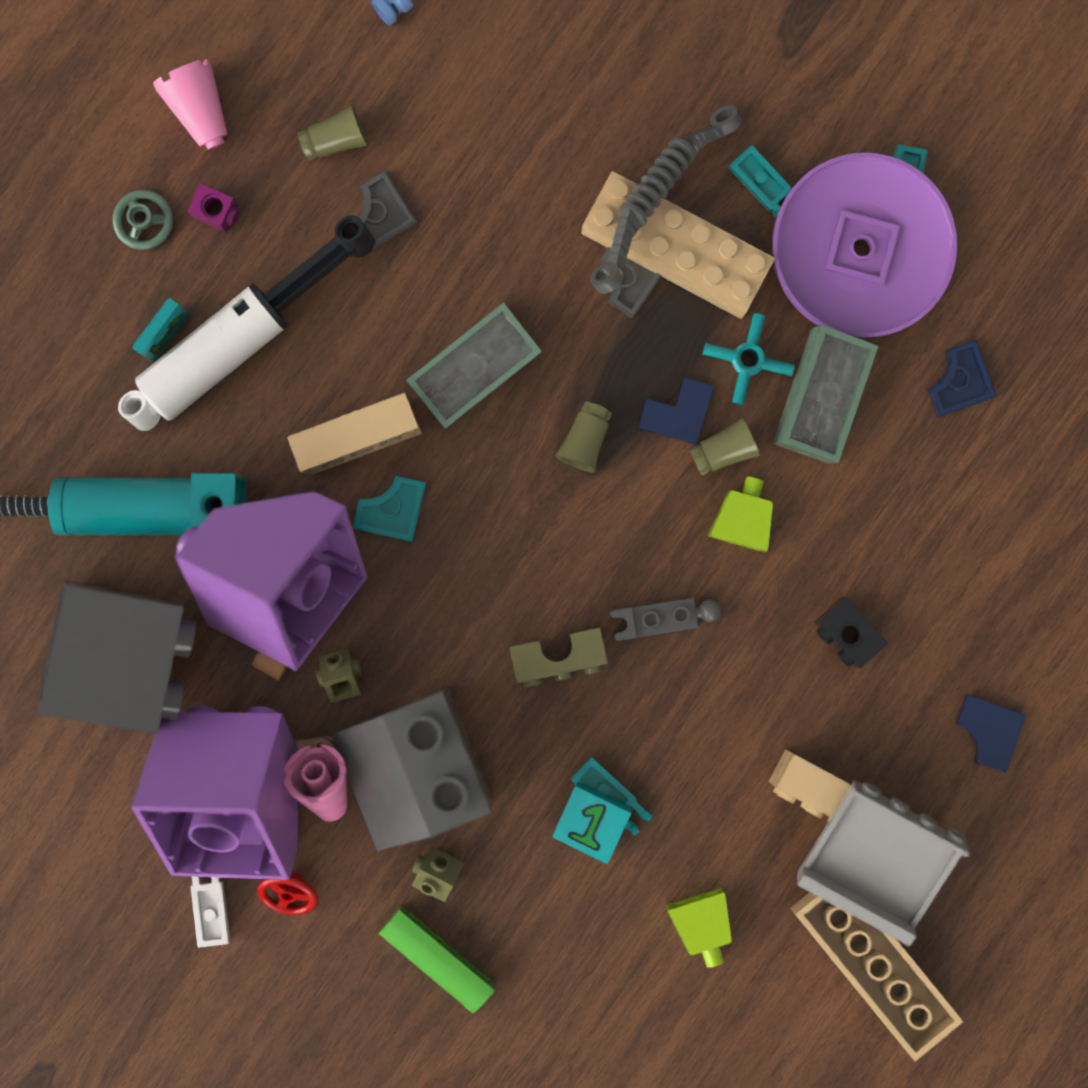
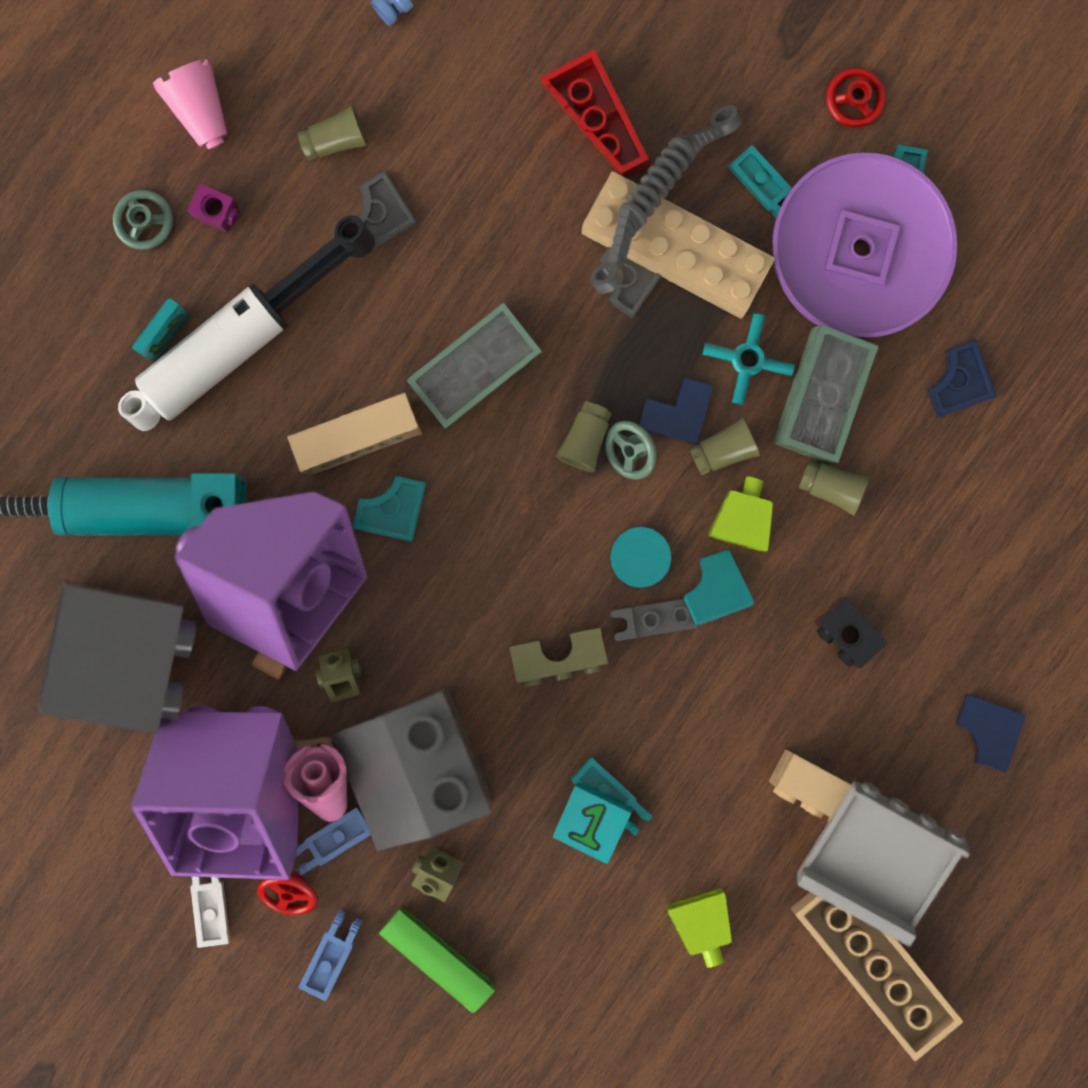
(329, 959): none -> medium blue hinge
(334, 839): none -> medium blue hinge
(593, 105): none -> red wedge
(632, 448): none -> sand green piece
(640, 557): none -> teal tile
(720, 589): none -> teal tile
(834, 485): none -> olive plant
(862, 87): none -> red piece

